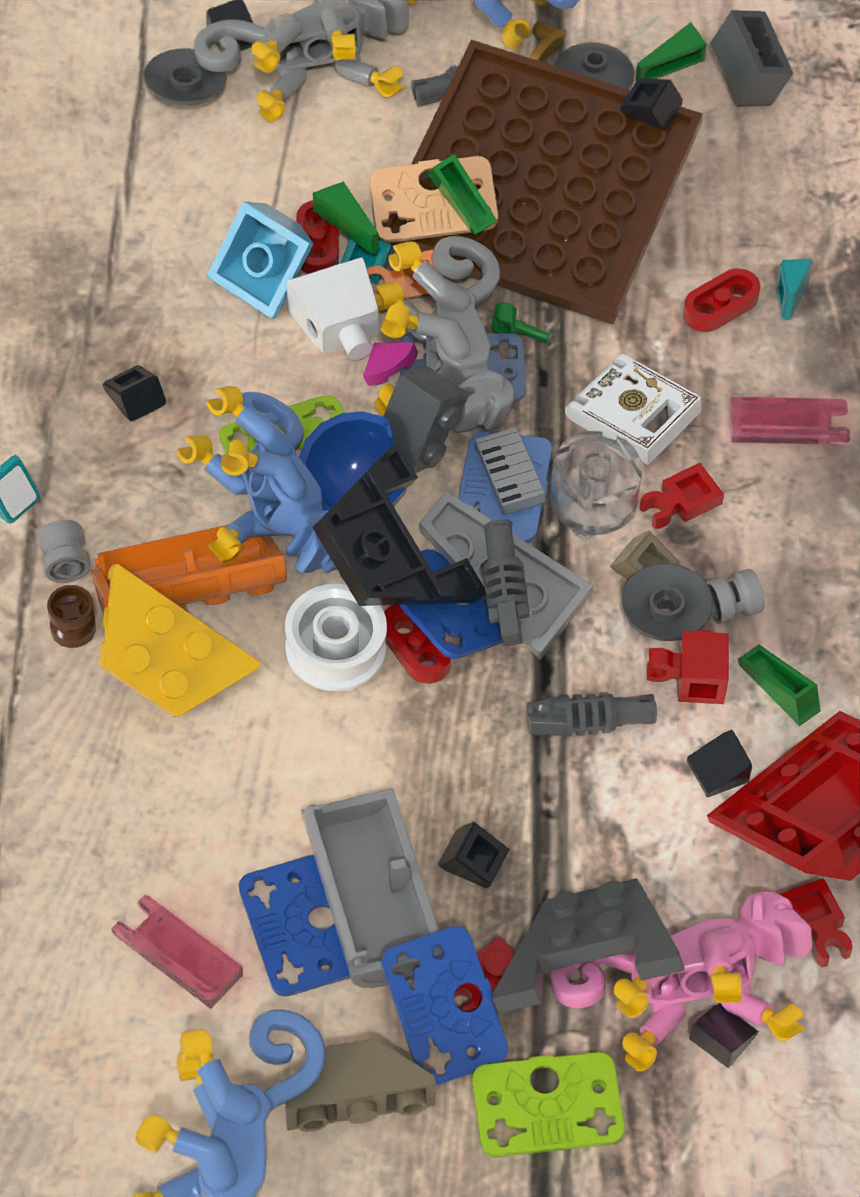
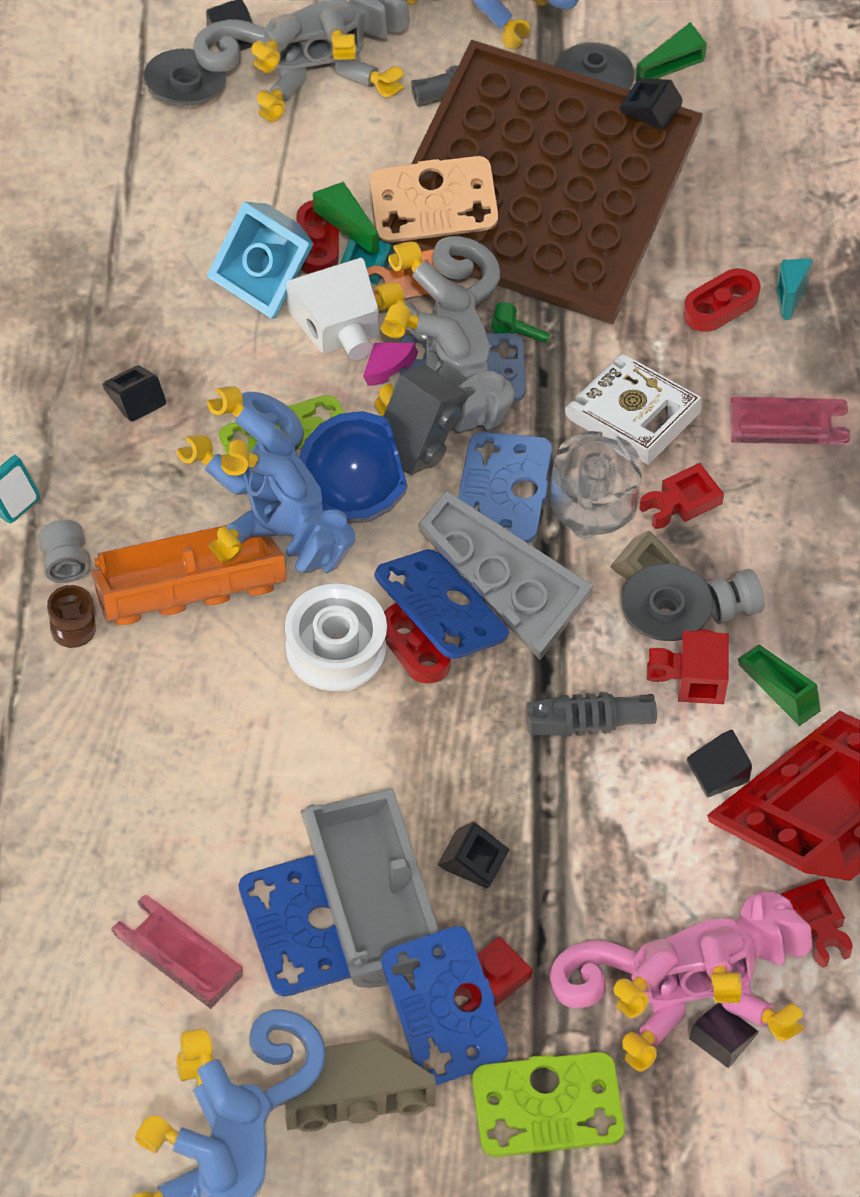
(164, 648): yellow wing -> none
(378, 551): black wing -> none
(462, 194): green piece -> none
(505, 582): dark grey hinge -> none
(510, 470): light grey tile -> none
(549, 40): pearl gold bar -> none
(584, 929): dark grey wing -> none
(751, 57): dark grey brick -> none

